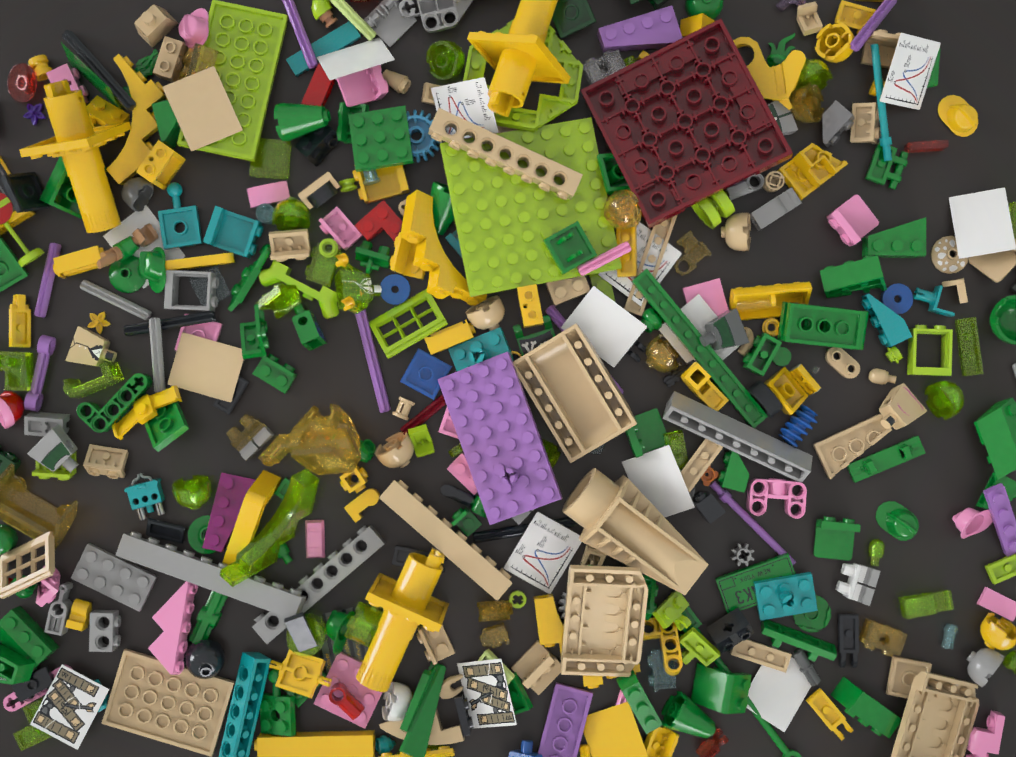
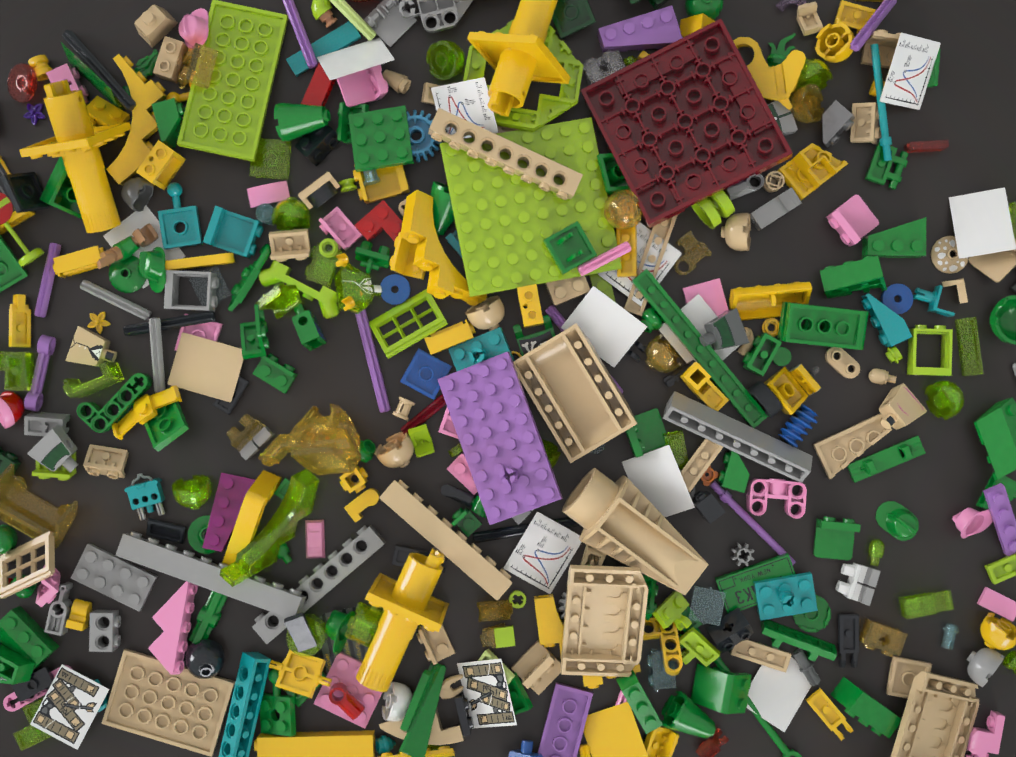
(202, 108): tan sticker -> none
(504, 636): none -> lime tile
(707, 606): none -> clear light blue piece
(958, 115): yellow piece -> none

